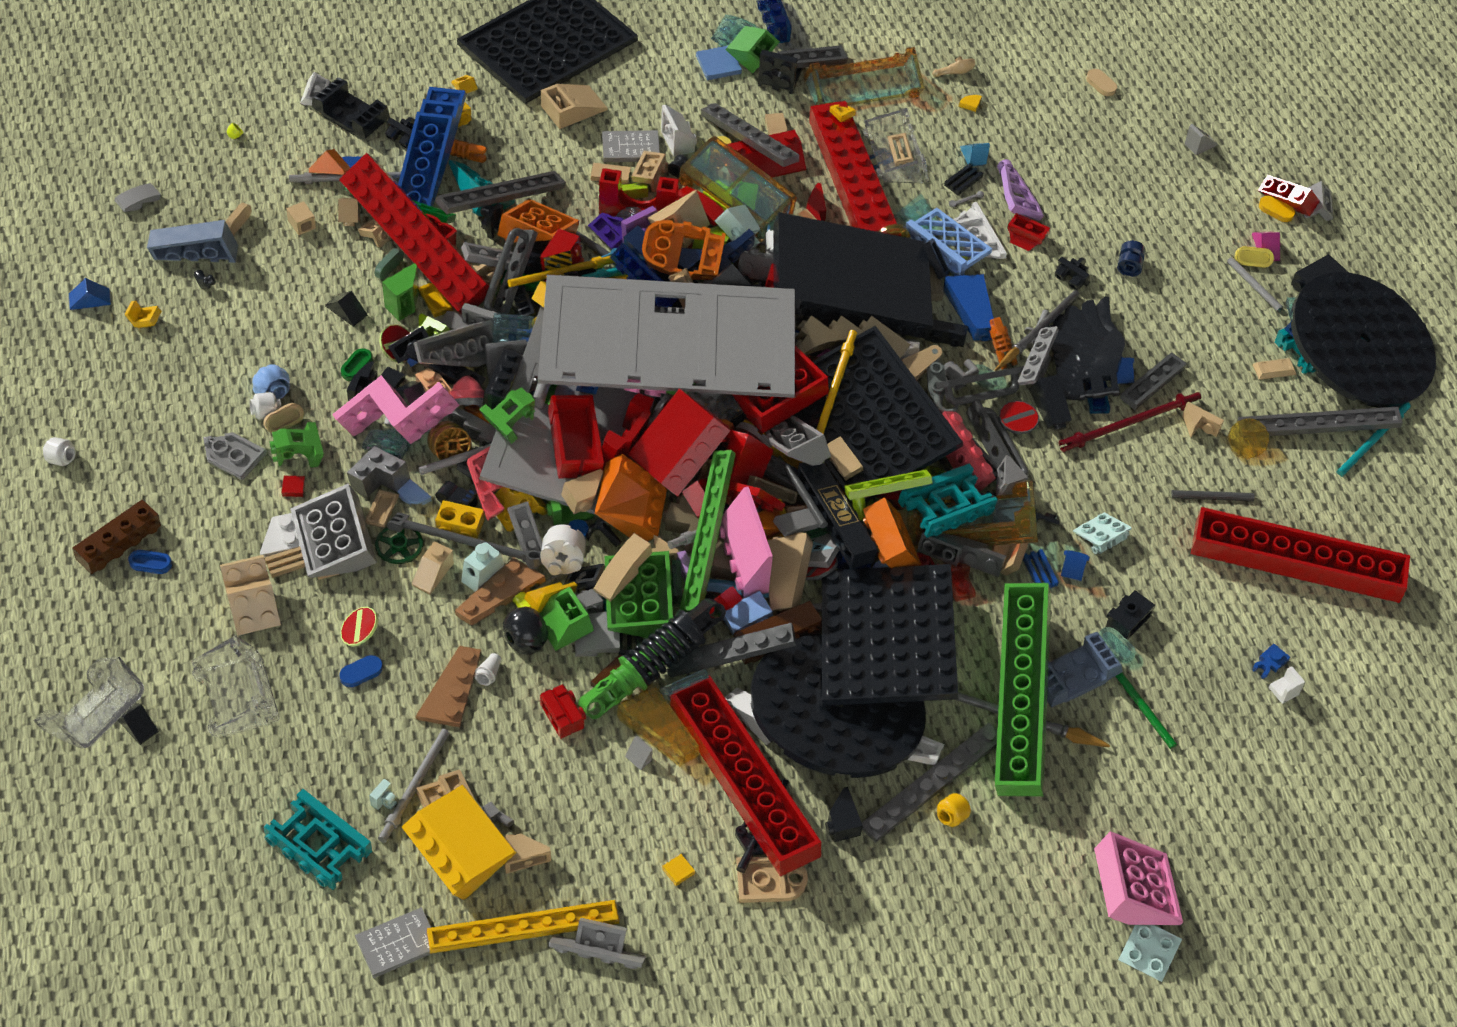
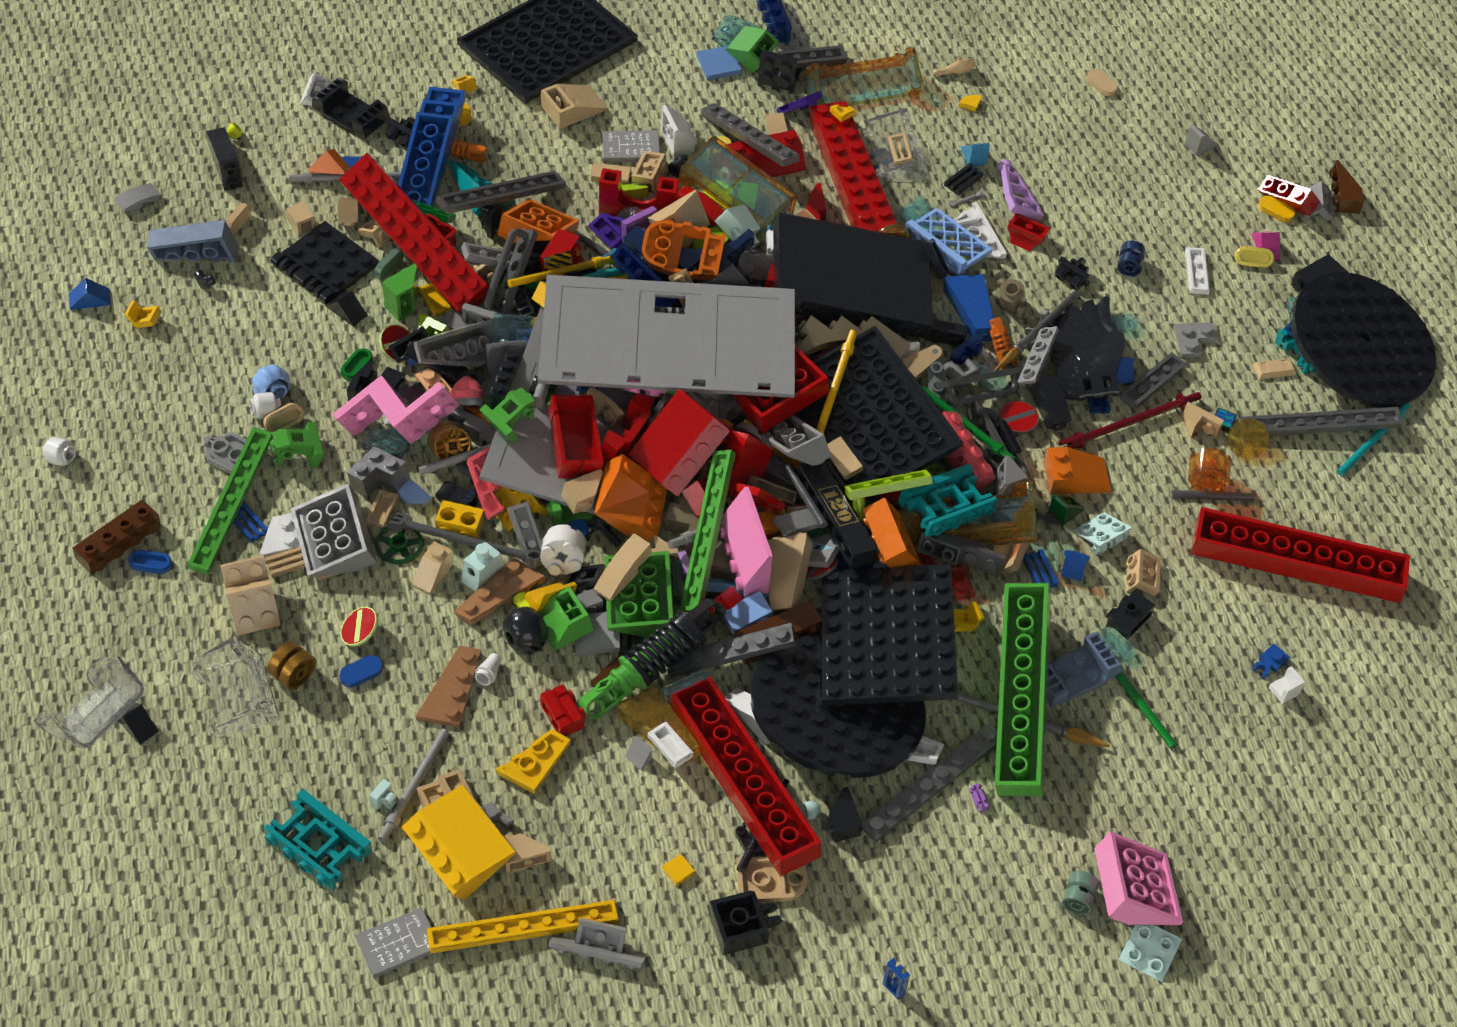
(225, 158): none -> black slope
(230, 501): none -> bright green plate
(253, 516): none -> blue tile
(291, 665): none -> pearl gold wheel
(293, 486): red tile -> none
(326, 260): none -> black hinge
(535, 763): none -> yellow wing
(607, 407): none -> tan slope
(670, 744): none -> white tile
(740, 921): none -> black hinge
(802, 103): none -> dark purple wing
(811, 809): none -> light aqua hinge
(900, 980): none -> blue tile
(953, 810): yellow head -> none
(967, 350): none -> clear blue slope
(968, 618): none -> yellow bracket
(979, 797): none -> medium lavender piece
(996, 447): none -> green bar
(1007, 437): none -> black tile
(1012, 296): none -> dark tan piece
(1064, 508): none -> dark green slope
(1075, 472): none -> orange slope
(1080, 892): none -> sand green wheel
(1125, 323): none -> clear light blue tile
(1143, 572): none -> tan bracket
(1190, 334): none -> light grey plate
(1197, 271): none -> white tile
(1209, 470): none -> clear orange brick
(1228, 417): none -> tile
(1254, 284): light grey bar -> none
(1347, 191): none -> reddish brown slope

